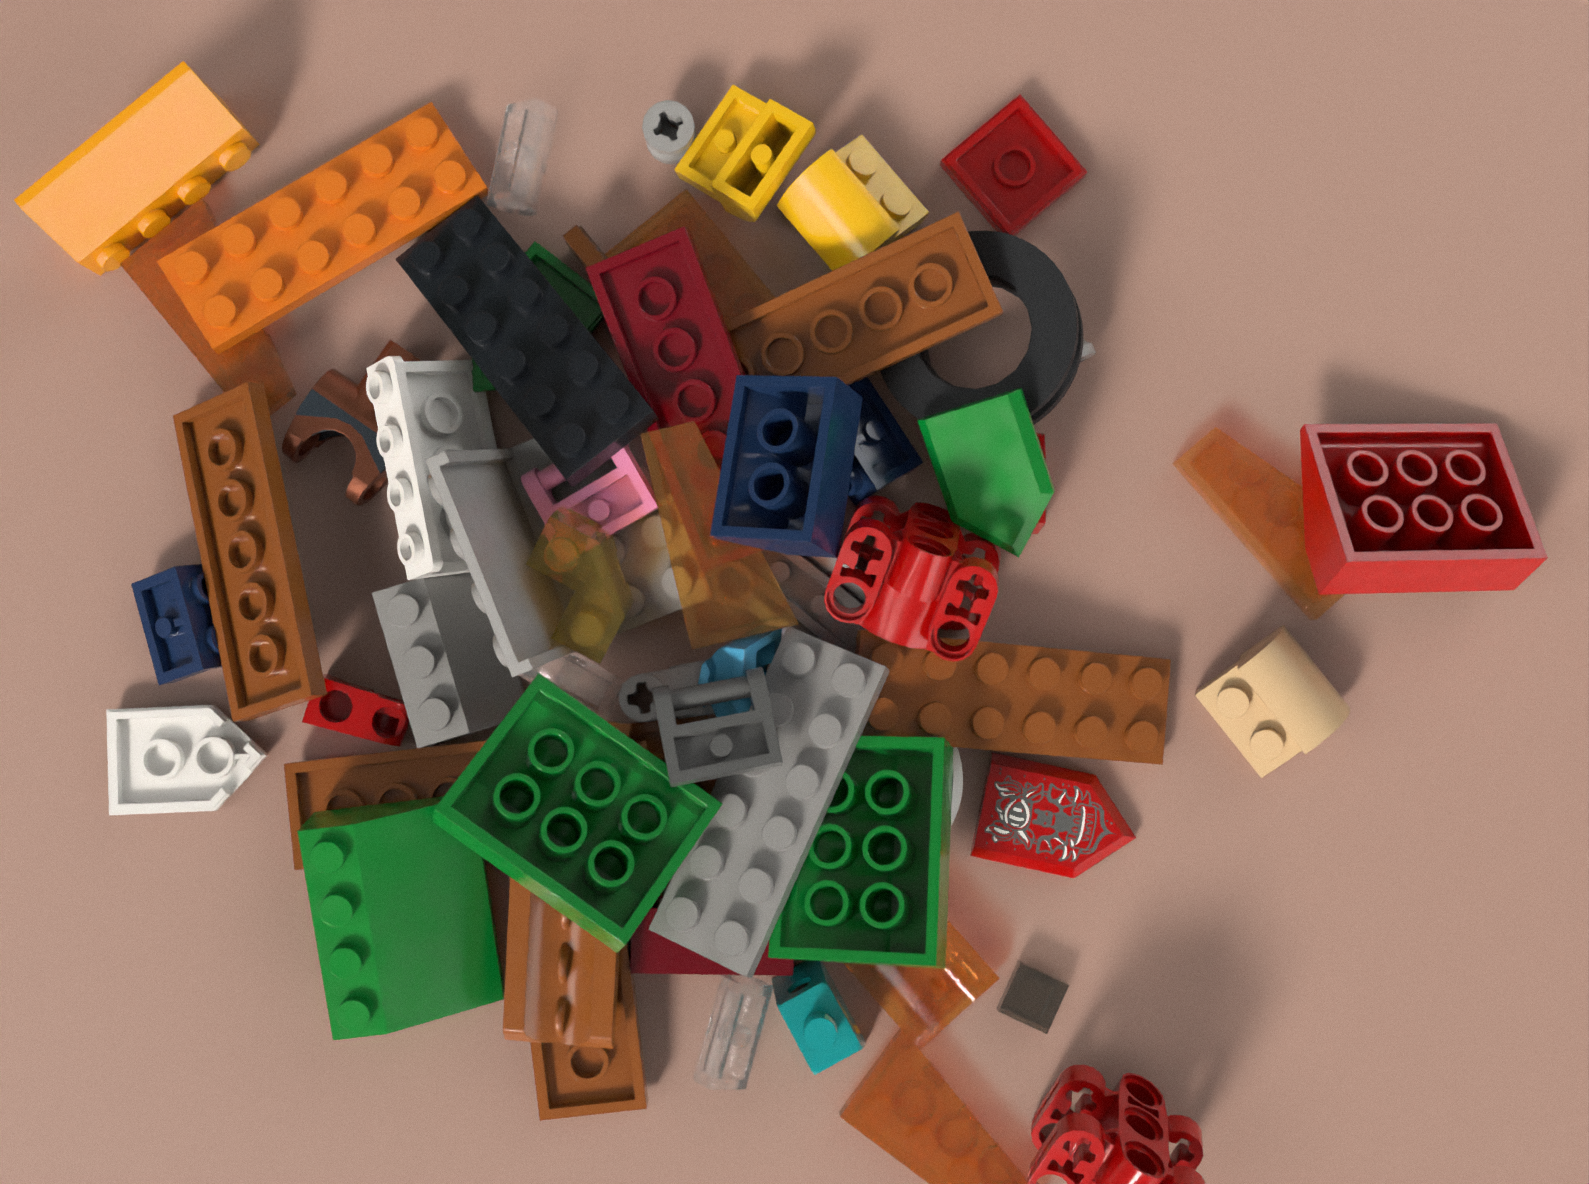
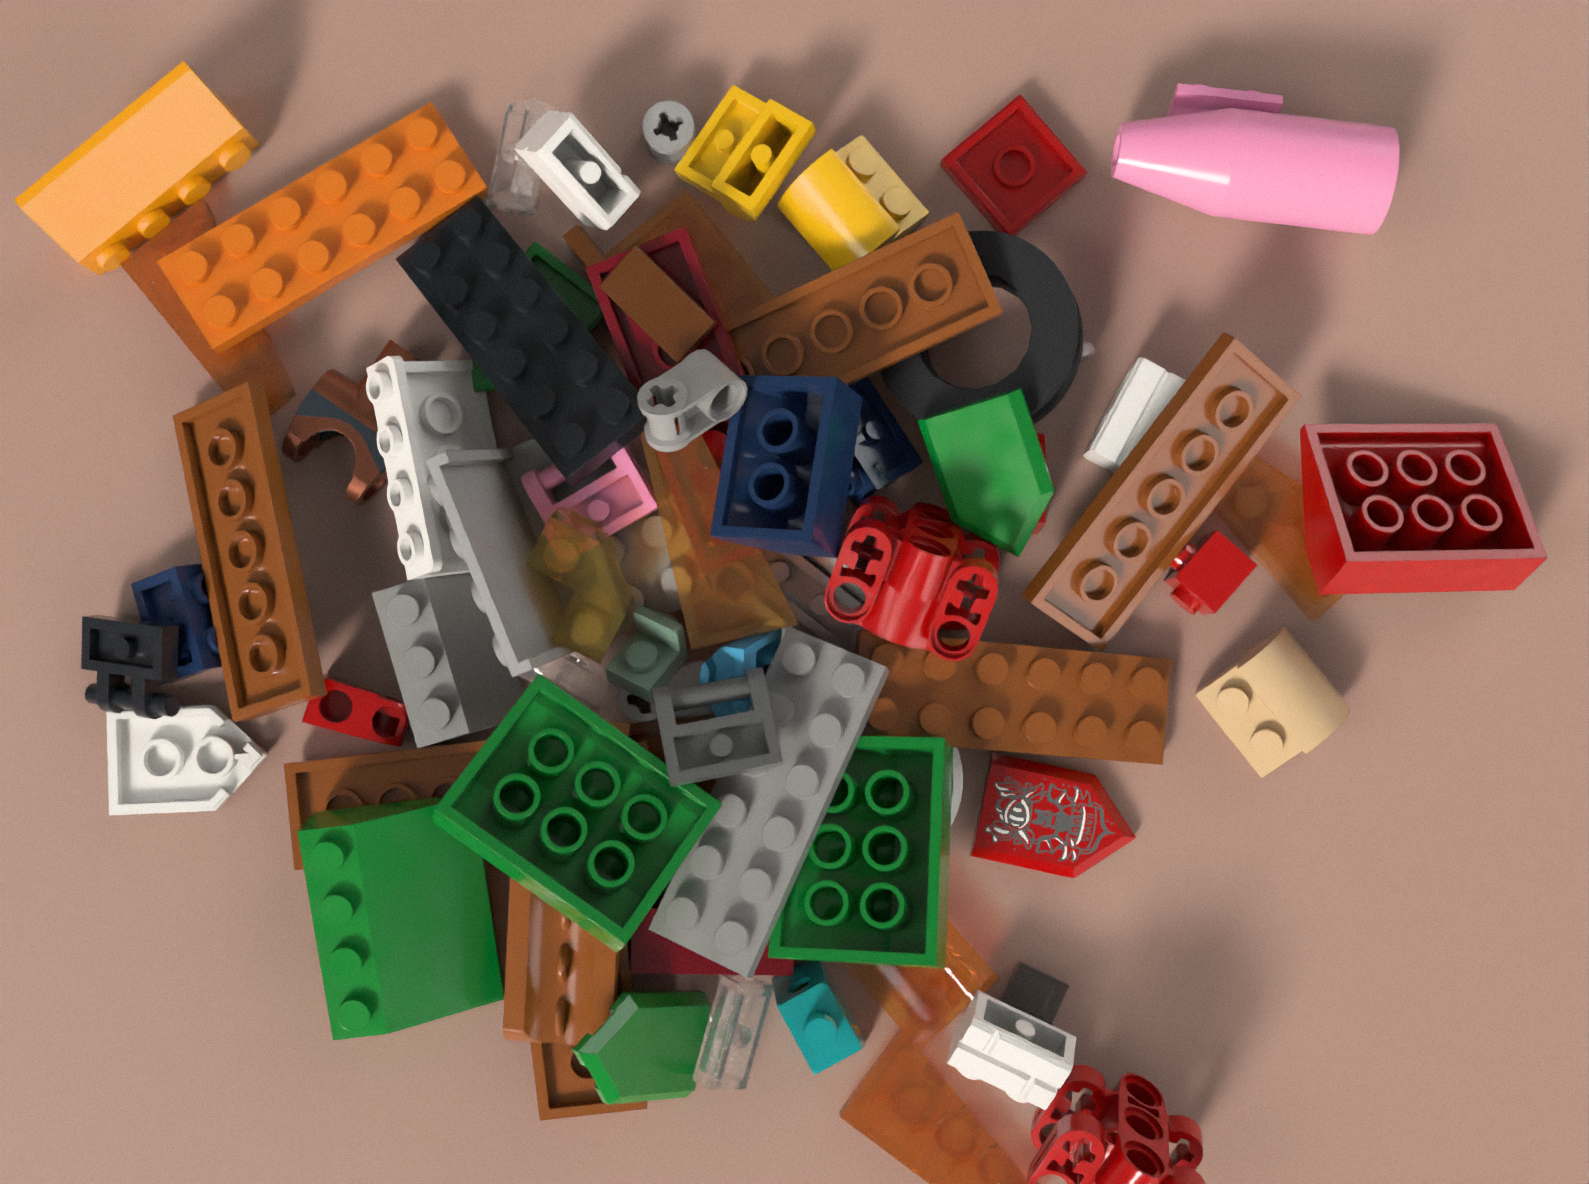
(132, 649): none -> black plate
(577, 169): none -> white brick
(647, 1046): none -> green tile
(649, 655): none -> sand green bracket
(658, 304): none -> reddish brown tile
(692, 394): none -> light grey piece
(1011, 1051): none -> white brick
(1131, 412): none -> white brick
(1162, 492): none -> dark orange plate
(1208, 573): none -> red brick
(1249, 162): none -> bright pink piece

